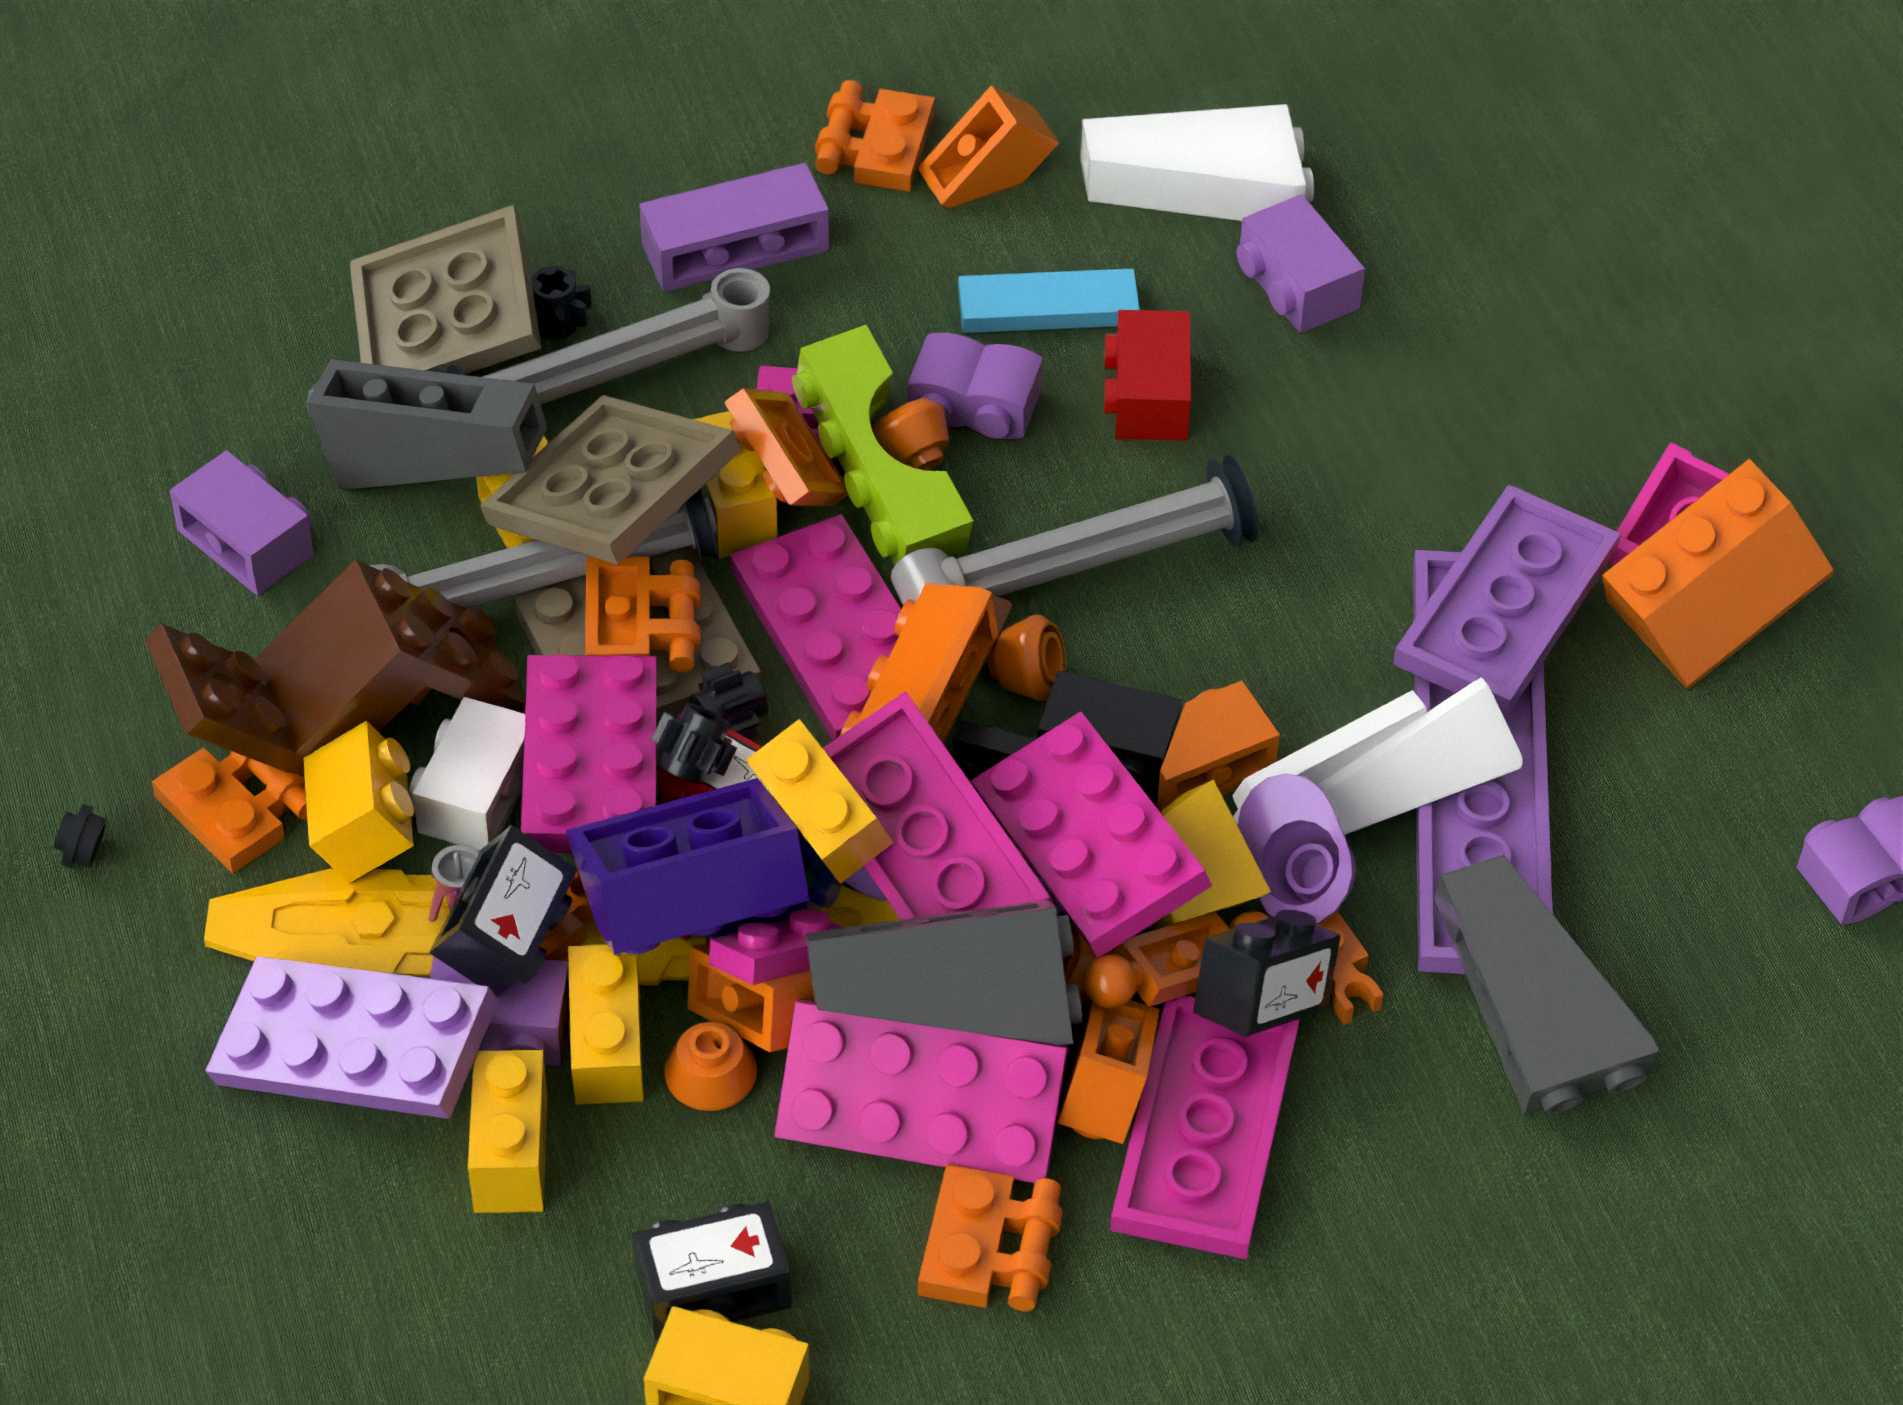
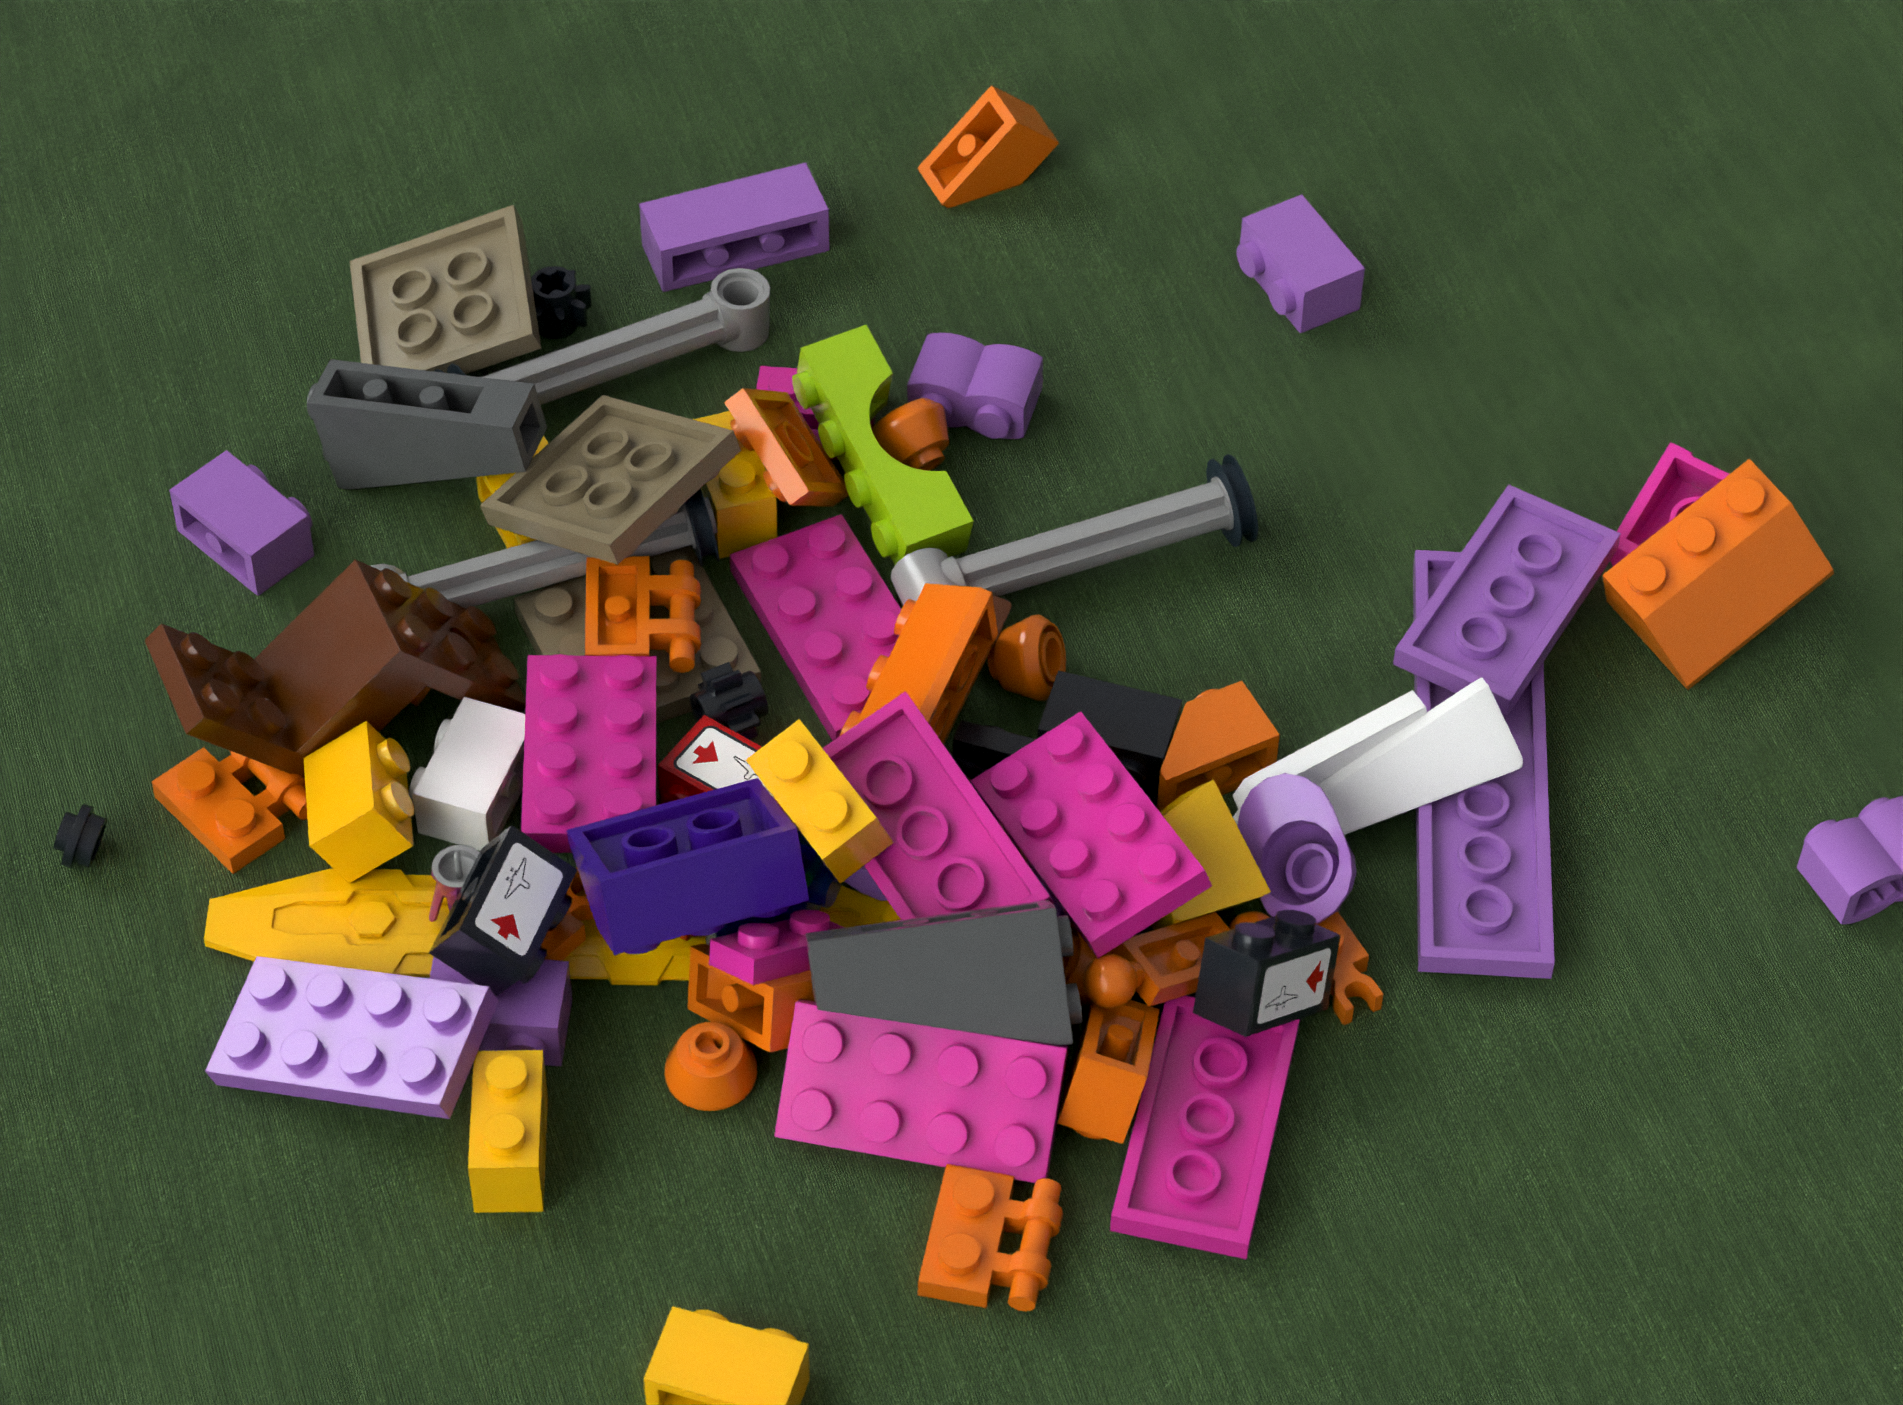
(605, 1025): yellow brick -> none
(694, 743): black gear -> none
(714, 1264): brick -> none
(892, 140): orange plate -> none
(1045, 300): medium azure tile -> none
(1151, 375): red brick -> none
(1196, 161): white slope -> none
(1539, 993): dark grey slope -> none

